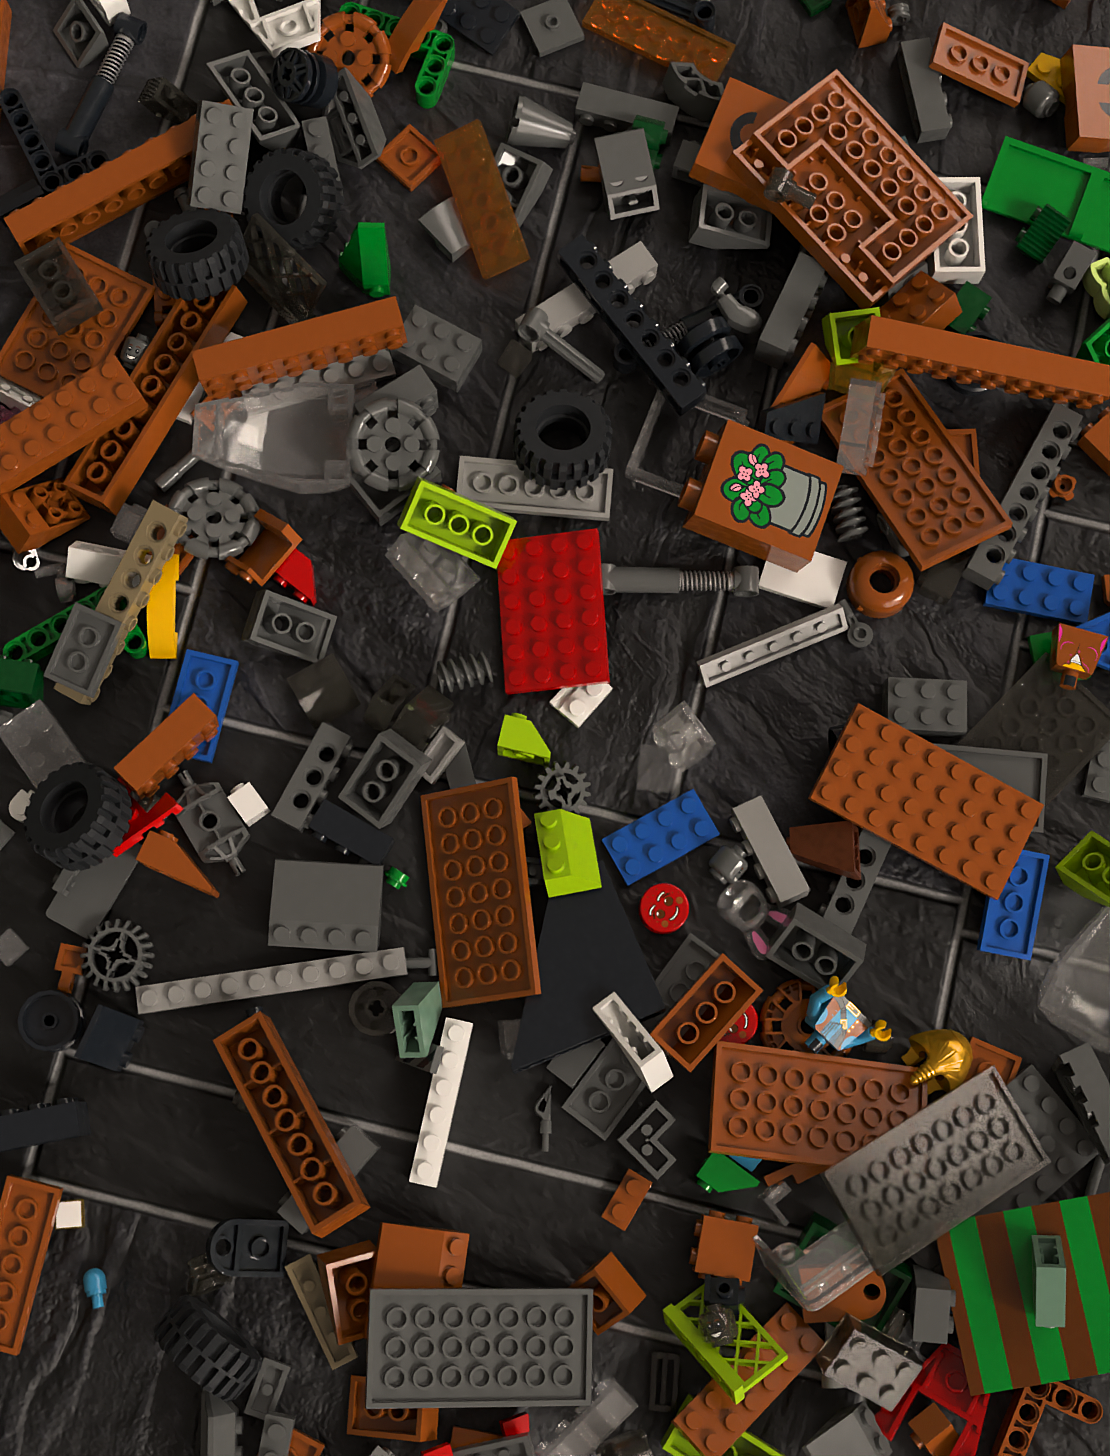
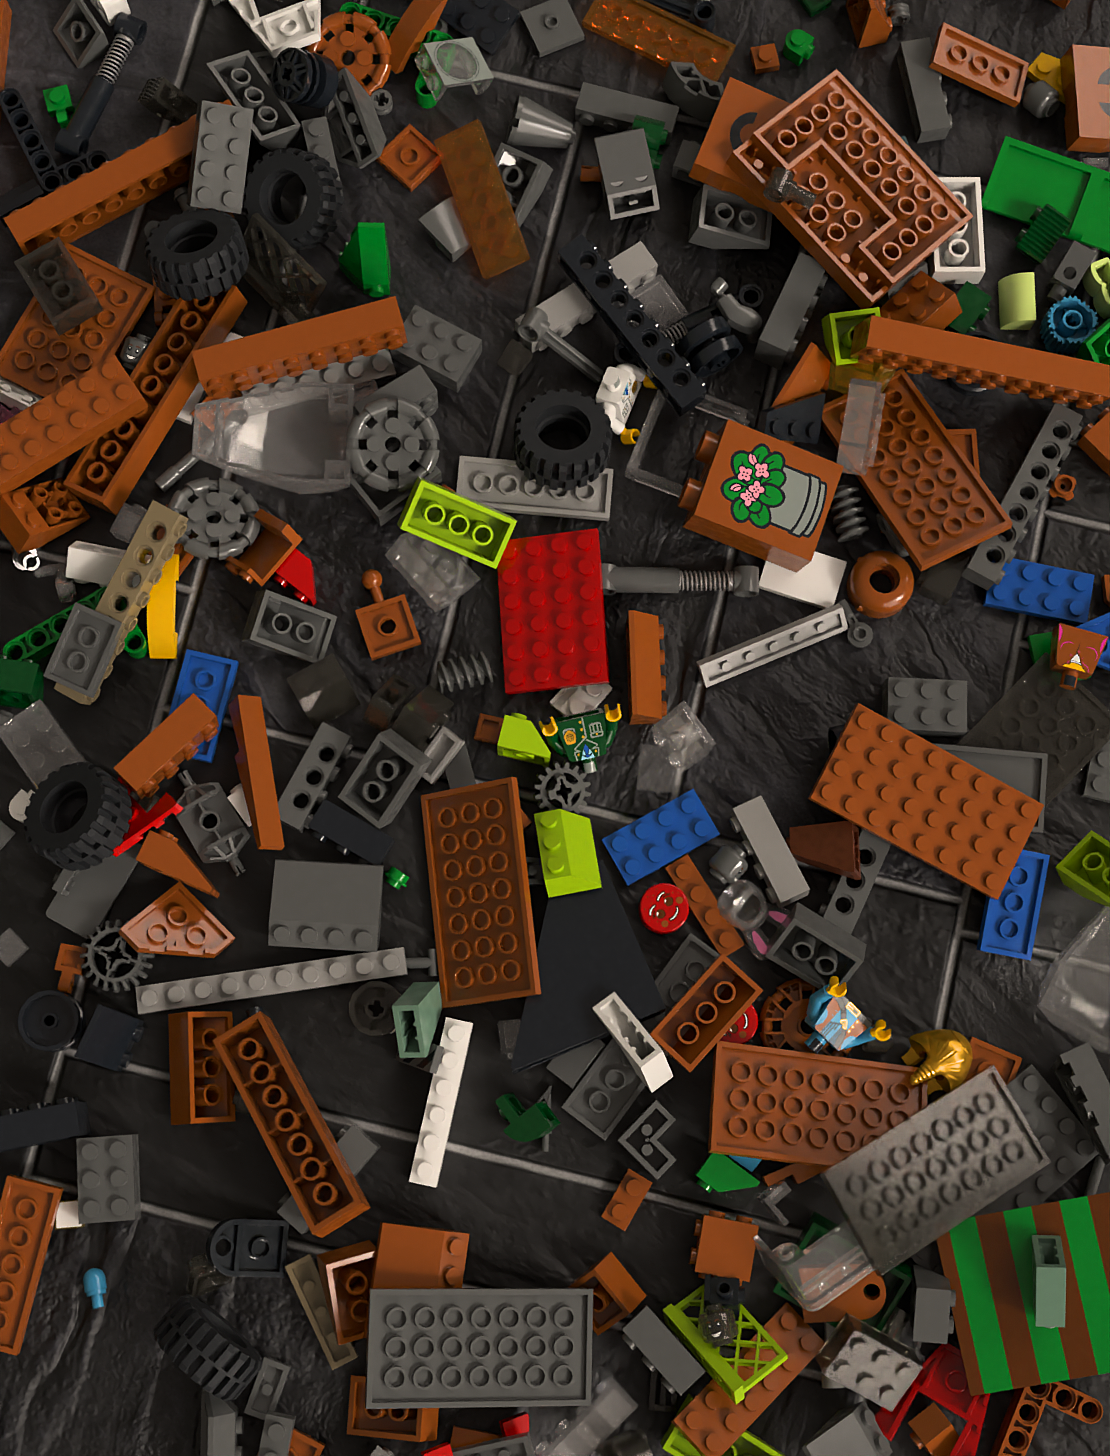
(59, 103): none -> green plate
(108, 1179): none -> dark grey piece
(177, 926): none -> dark orange plate
(198, 1076): none -> dark orange slope
(256, 771): none -> dark orange slope
(374, 615): none -> dark orange plate
(382, 94): none -> dark grey bush
(453, 65): none -> clear panel
(488, 729): none -> dark orange tile
(525, 1124): none -> dark green brick
(583, 735): none -> dark green torso
(618, 395): none -> white torso
(644, 668): none -> dark orange slope
(659, 303): none -> clear tile
(661, 1351): none -> dark grey brick
(704, 906): none -> dark orange plate
(764, 58): none -> dark orange plate
(798, 46): none -> green plate
(1017, 301): none -> yellowish green brick
(1067, 325): none -> dark azure brick

